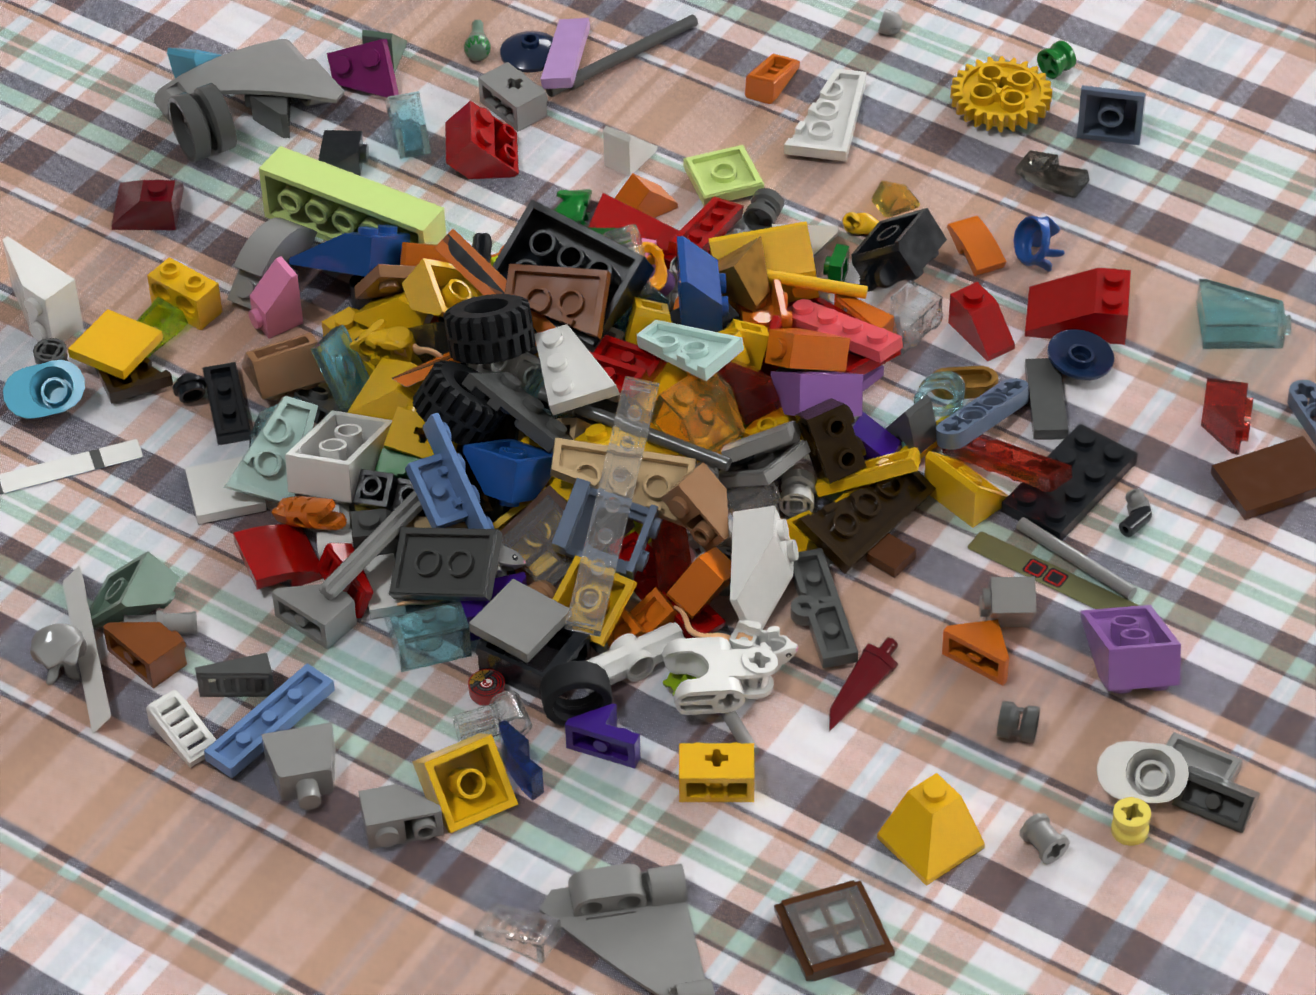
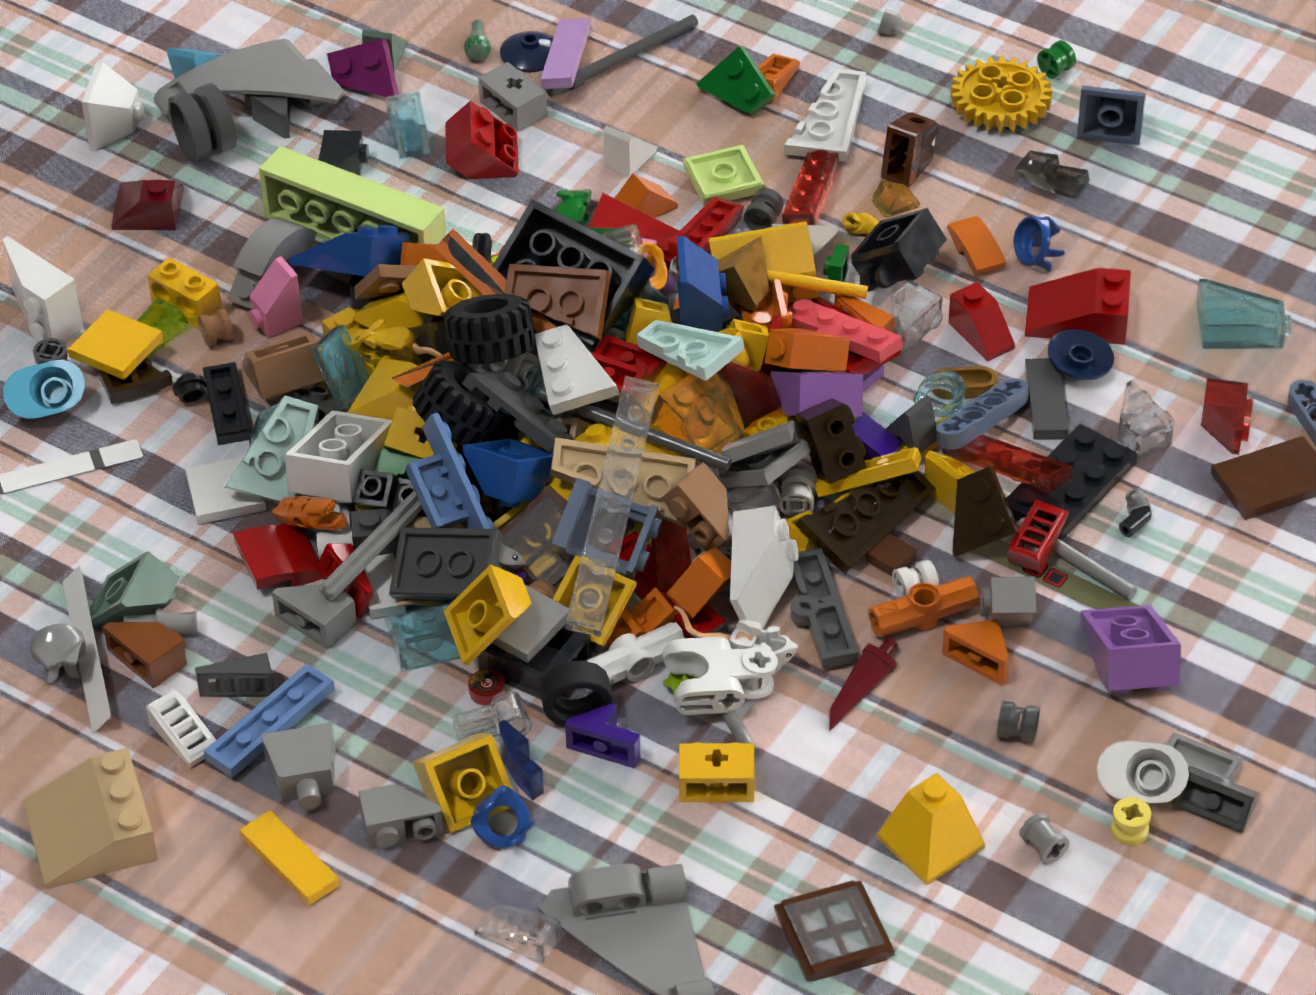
(90, 821): none -> tan slope
(110, 107): none -> white slope
(216, 327): none -> medium nougat wheel
(289, 857): none -> yellow tile
(485, 610): none -> yellow slope
(501, 797): none -> blue piece
(738, 82): none -> green wing
(811, 188): none -> clear red plate
(905, 578): none -> white wheel
(911, 139): none -> reddish brown torso
(923, 606): none -> orange piece
(980, 512): none -> dark brown wing
(1030, 559): none -> red slope
(1143, 423): none -> clear slope

